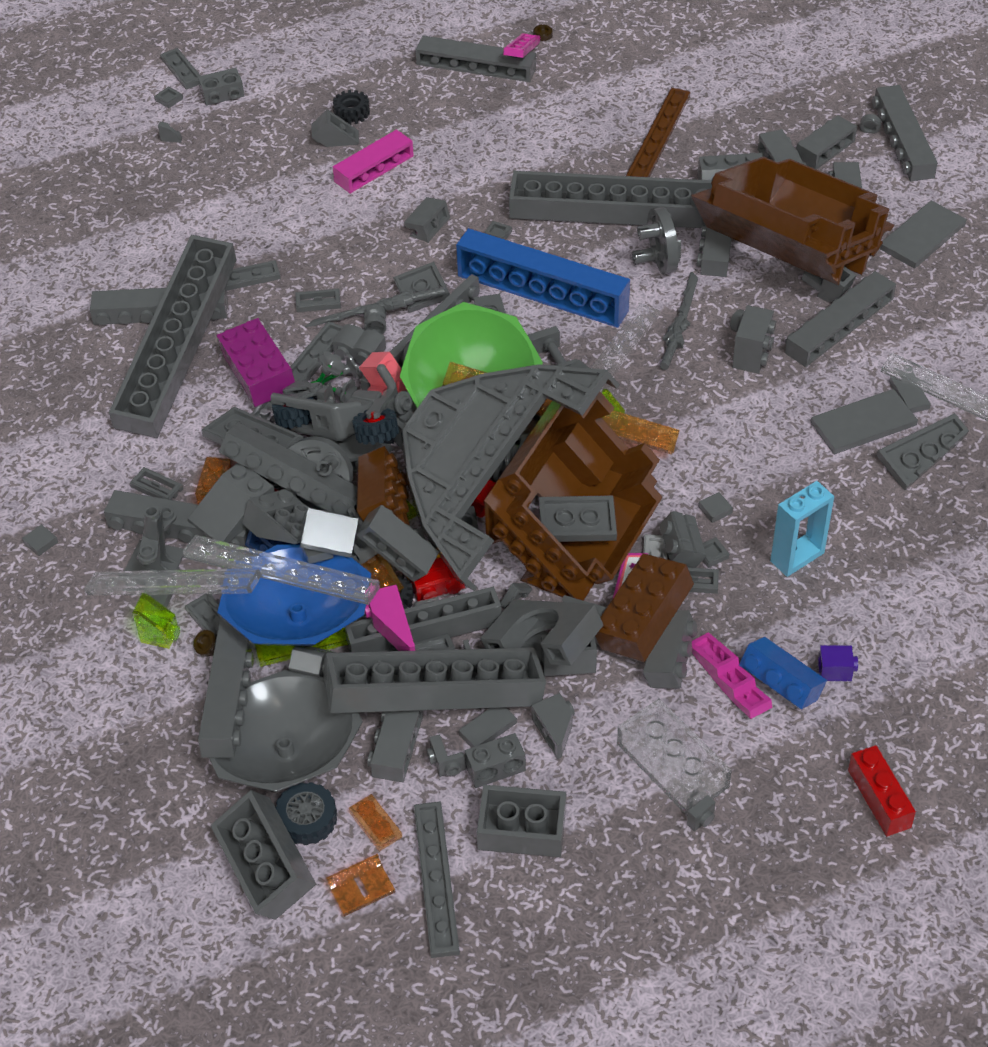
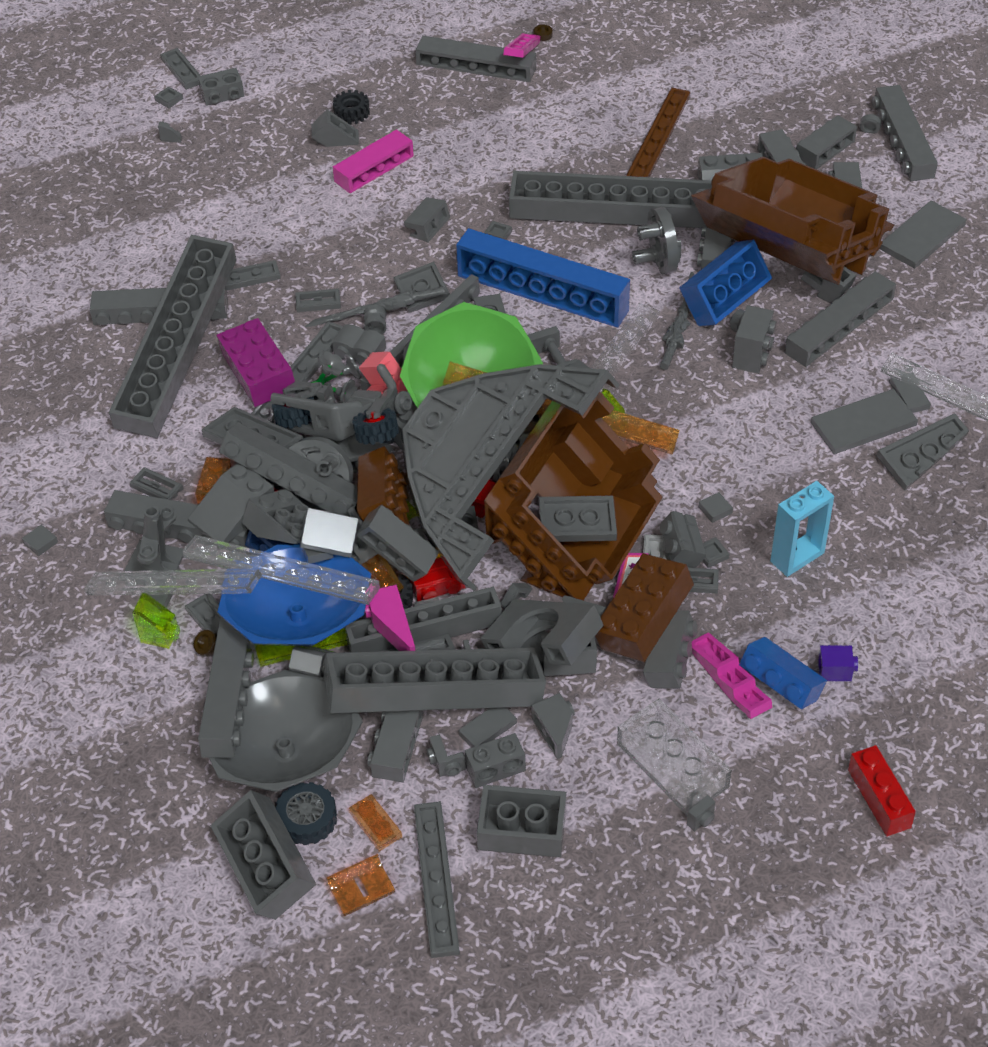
(725, 283): none -> blue brick

